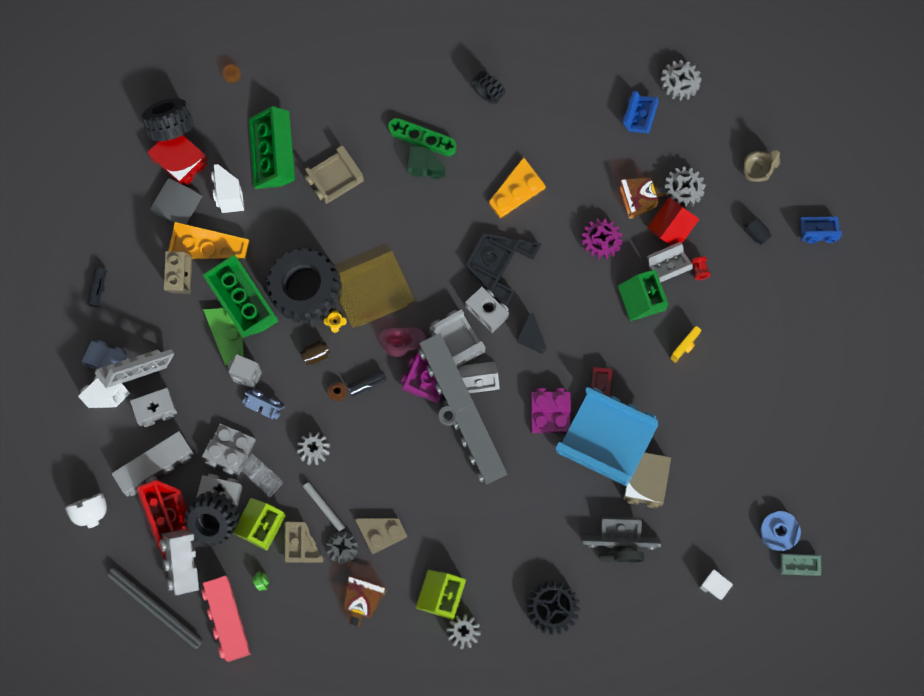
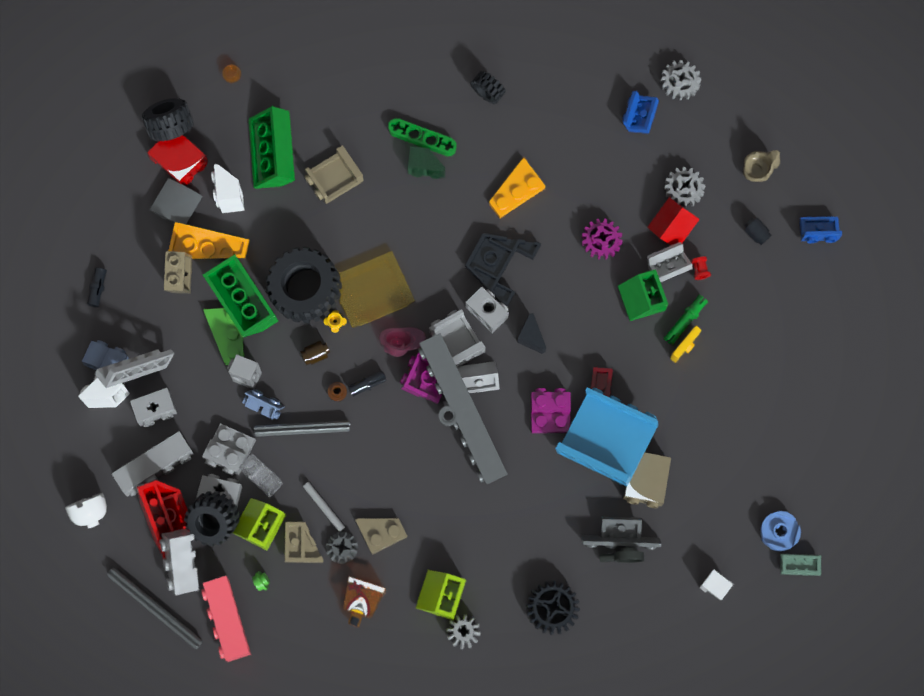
(301, 428): none -> dark grey axle
(305, 448): light grey gear -> none
(640, 195): torso -> none
(690, 314): none -> green pin

